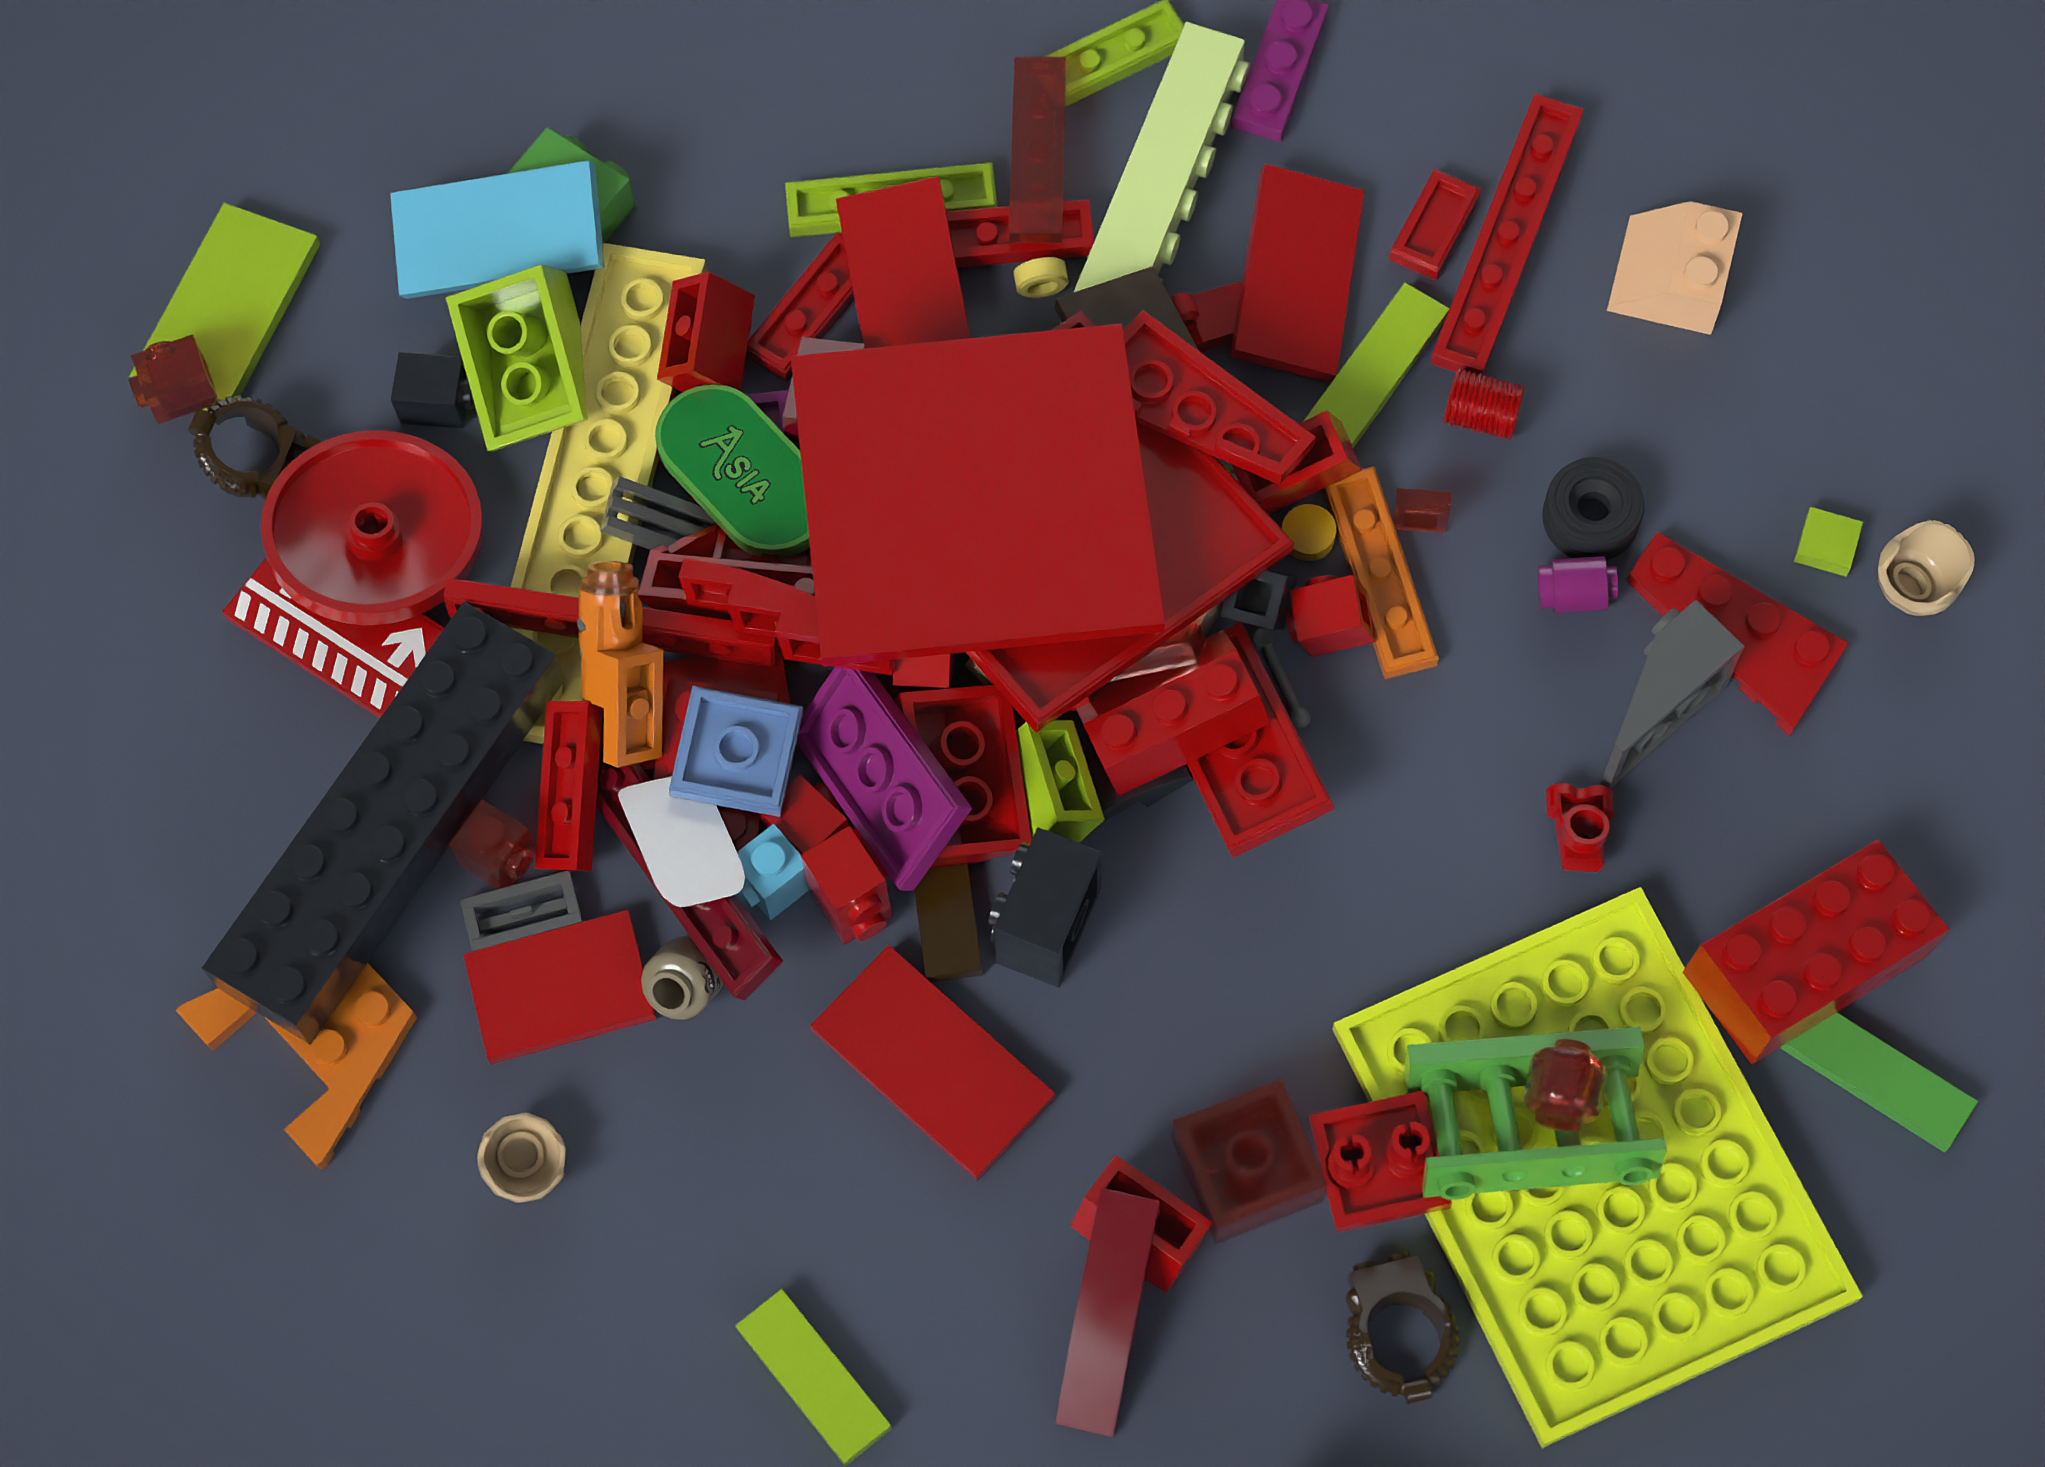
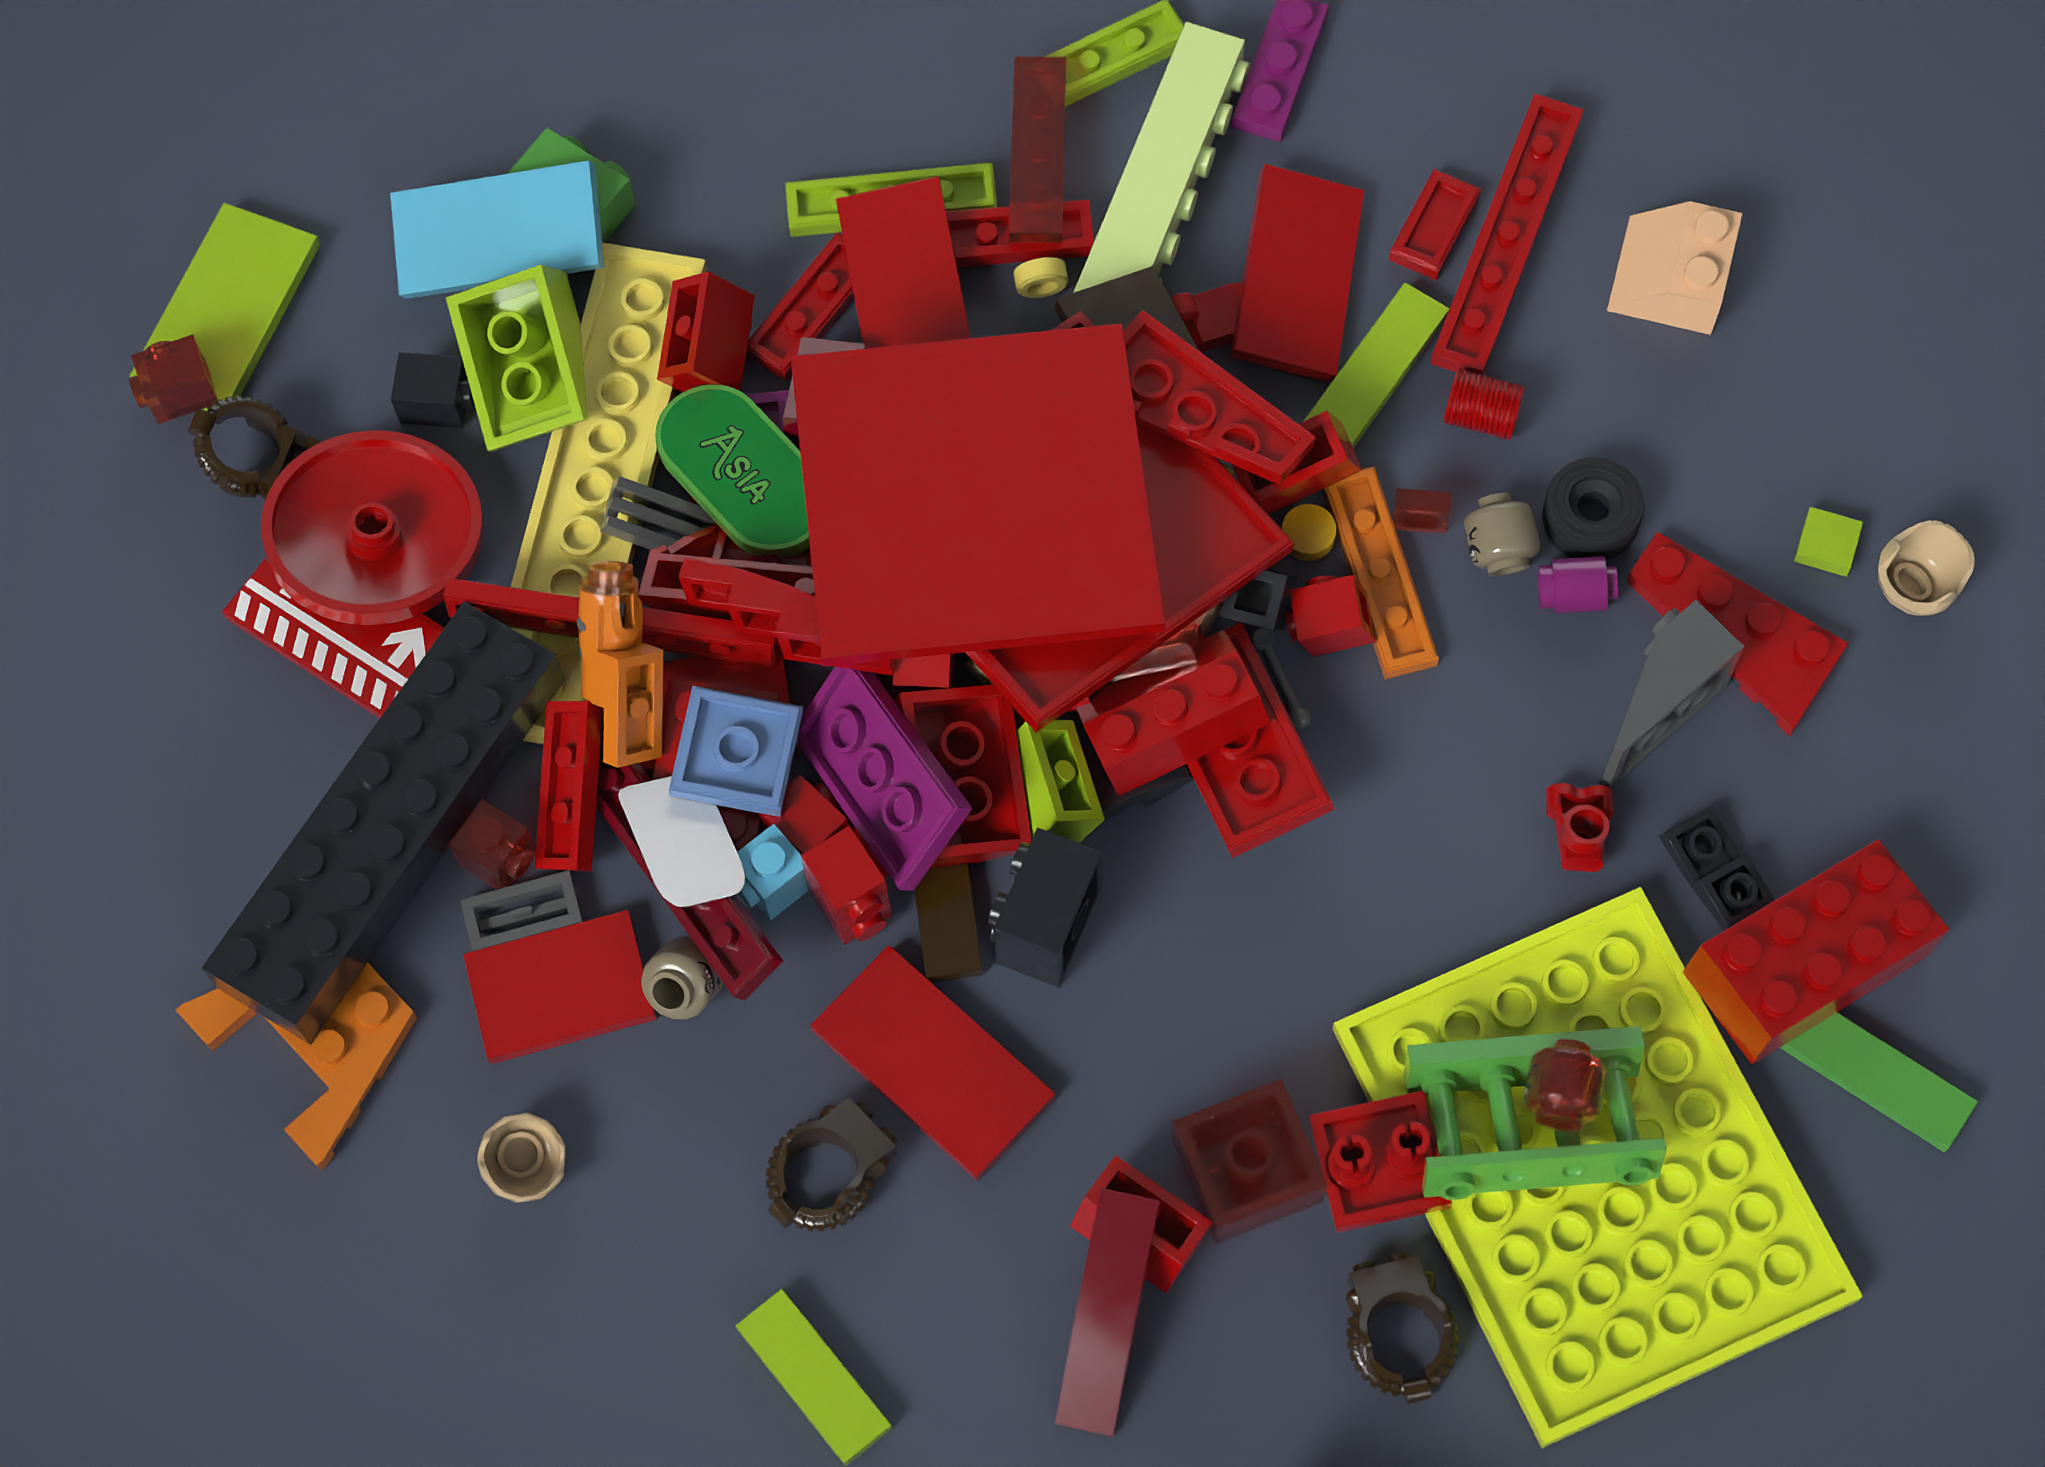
(853, 1131): none -> dark brown piece
(1502, 535): none -> dark tan head
(1715, 869): none -> black slope

